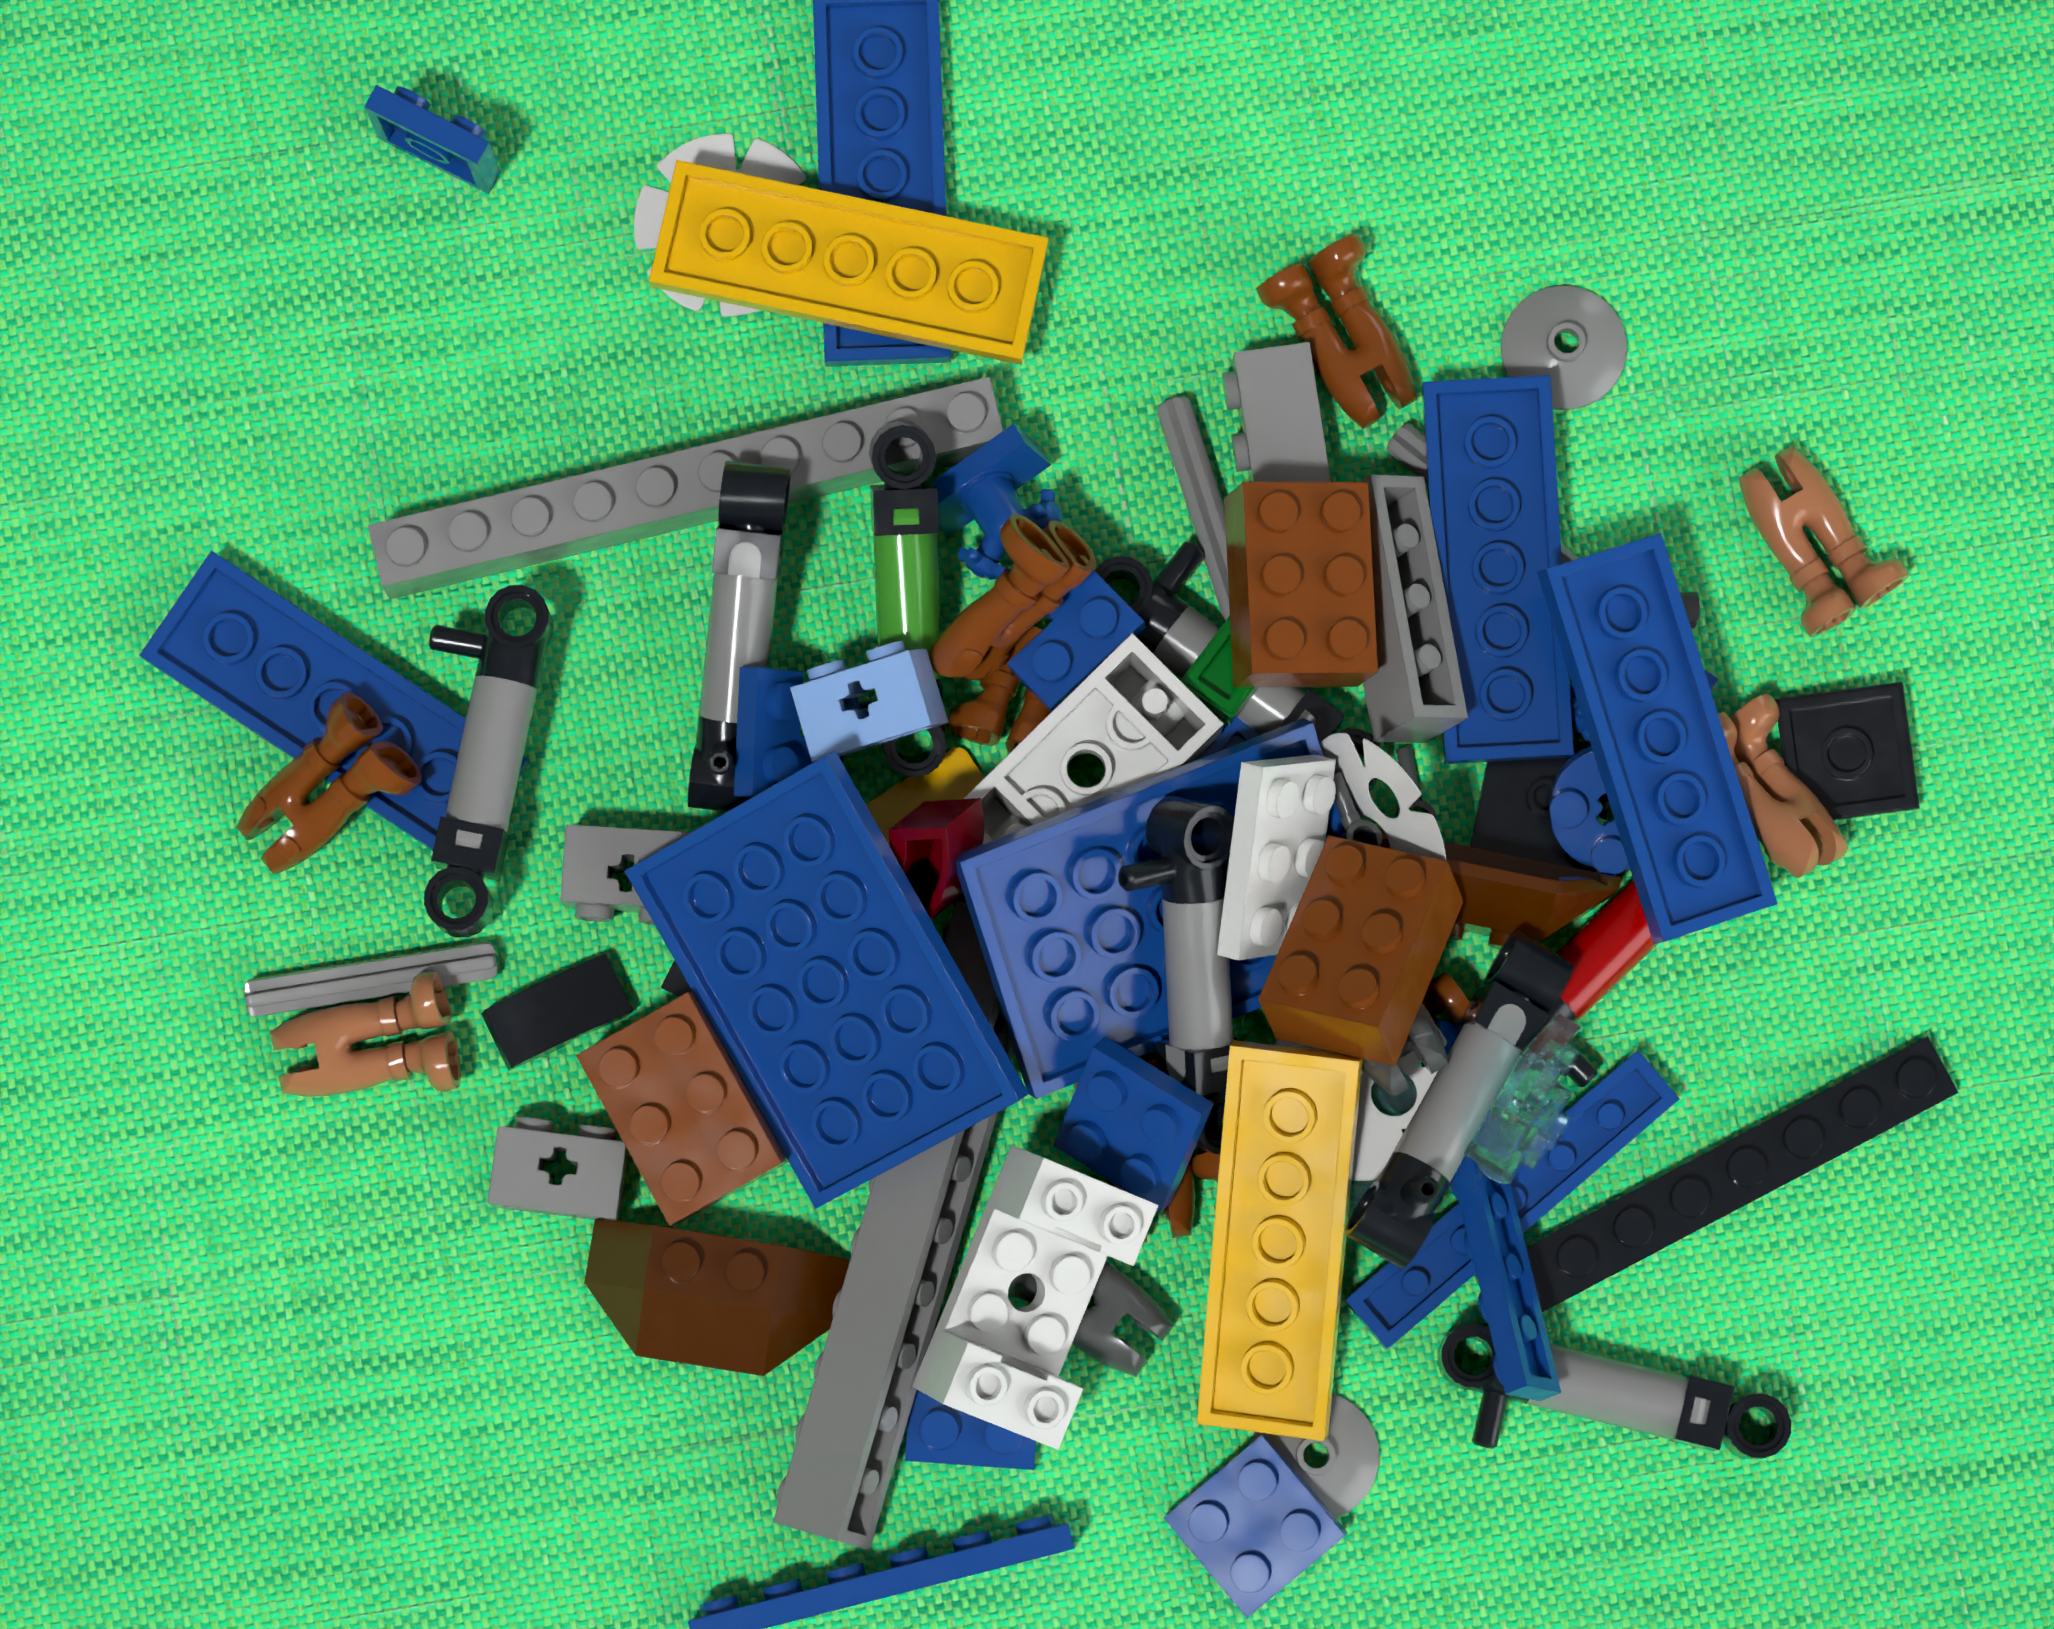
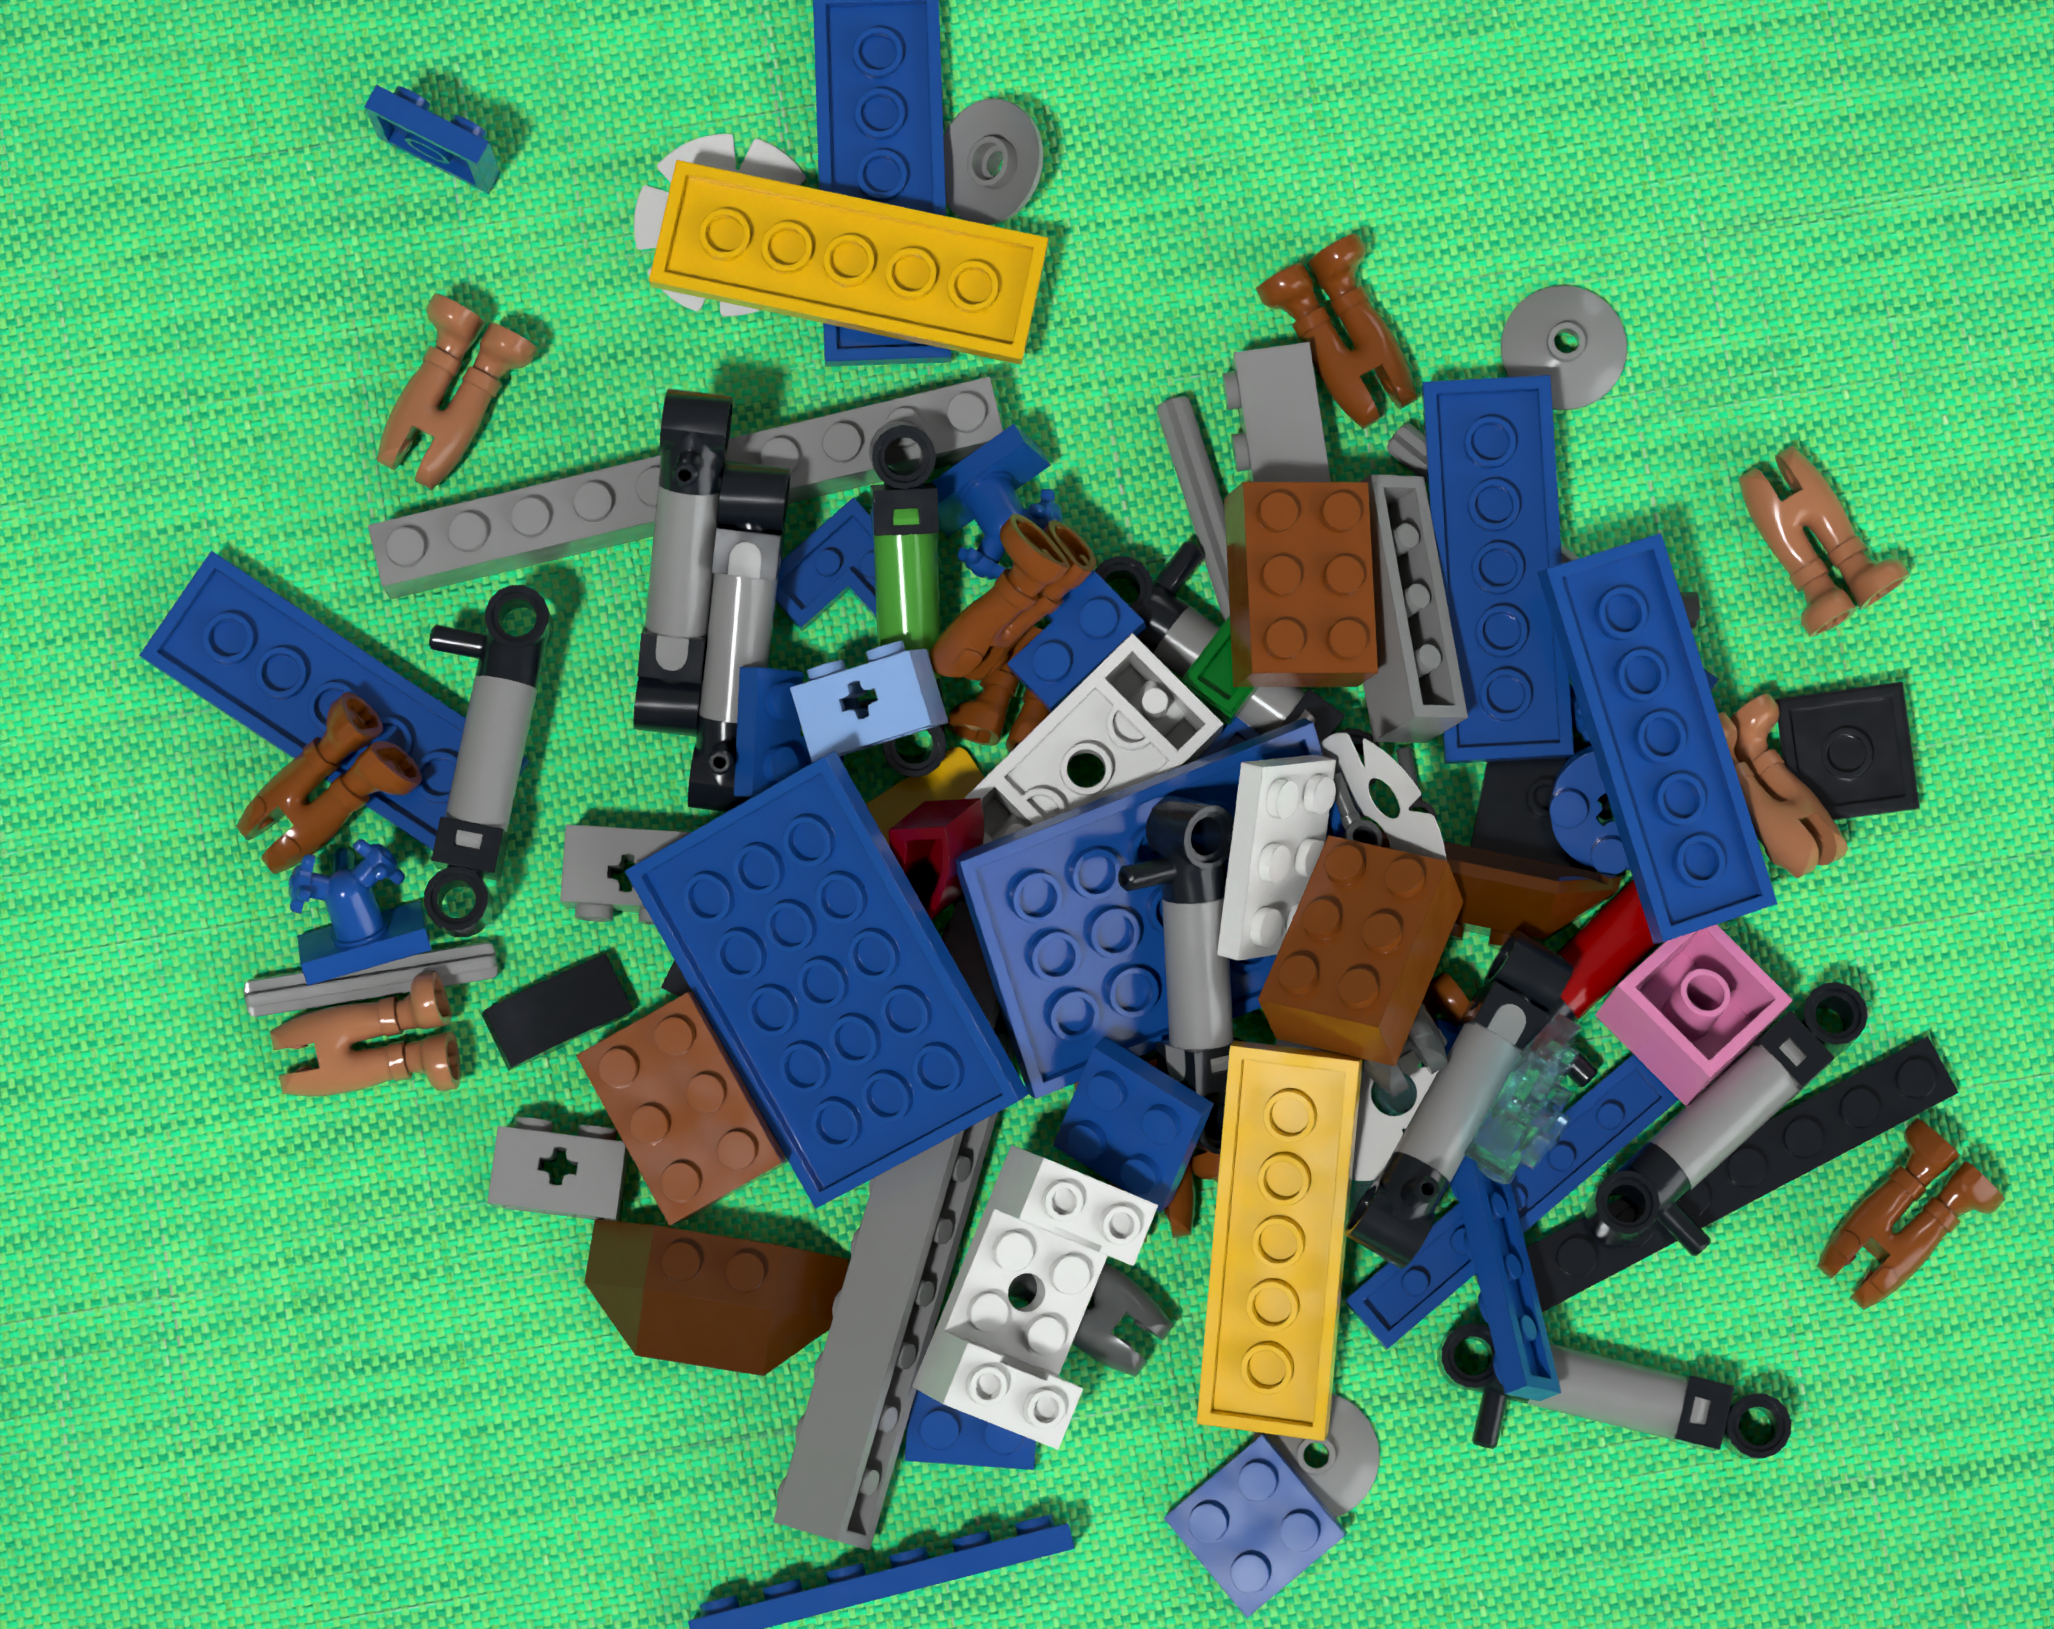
(359, 931): none -> blue piece
(421, 397): none -> nougat piece
(681, 575): none -> piece
(828, 565): none -> blue plate
(972, 157): none -> light grey dish
(1693, 1009): none -> bright pink brick
(1723, 1119): none -> piece
(1874, 1217): none -> dark orange piece

